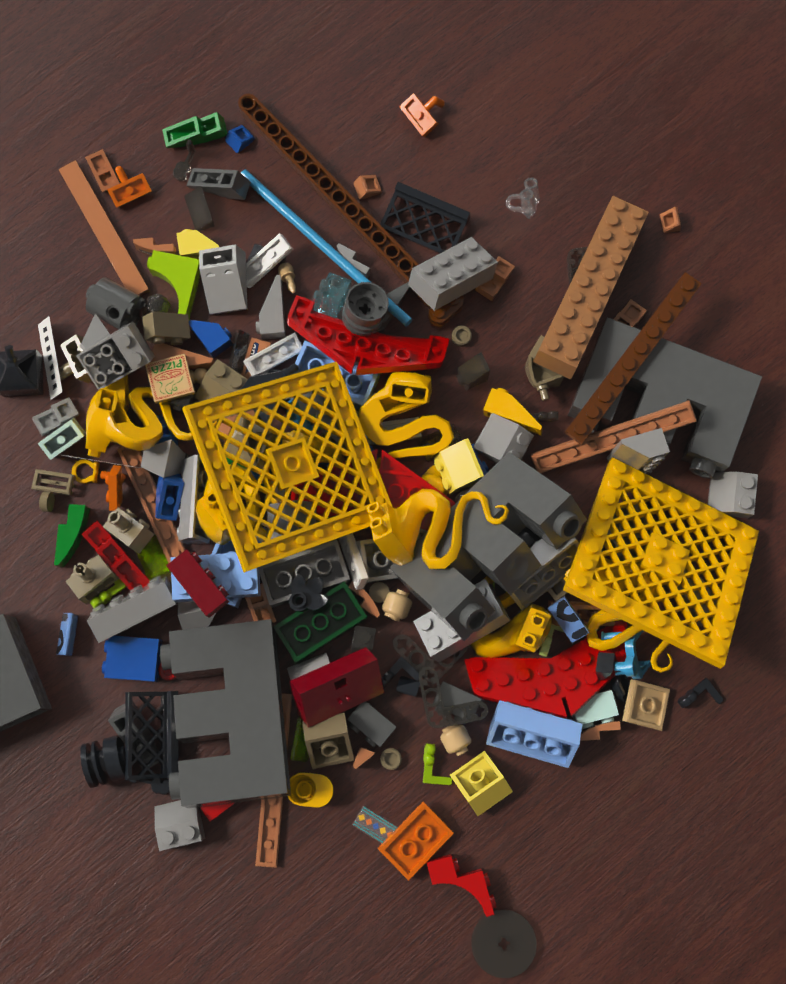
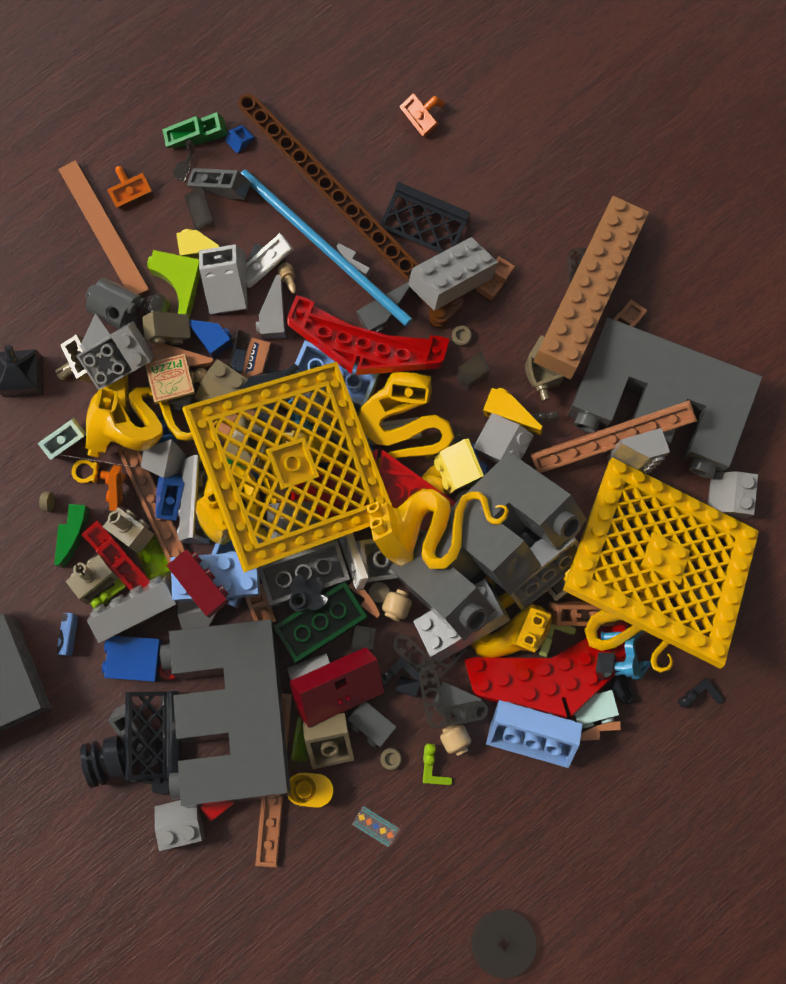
(50, 358): white sticker -> none
(55, 417): light grey slope -> none
(69, 485): dark tan tile -> none
(102, 170): nougat slope -> none
(147, 245): nougat slope -> none
(273, 355): white tile -> none
(331, 294): clear light blue brick -> none
(362, 756): nougat slope -> none
(366, 299): dark grey wheel -> none
(367, 186): nougat slope -> none
(415, 840): orange plate -> none
(444, 871): red arch -> none
(481, 783): light yellow slope -> none
(529, 198): clear piece -> none
(568, 619): medium blue slope -> none
(632, 358): reddish brown plate -> none
(646, 705): tan tile -> none
(670, 220): nougat slope -> none

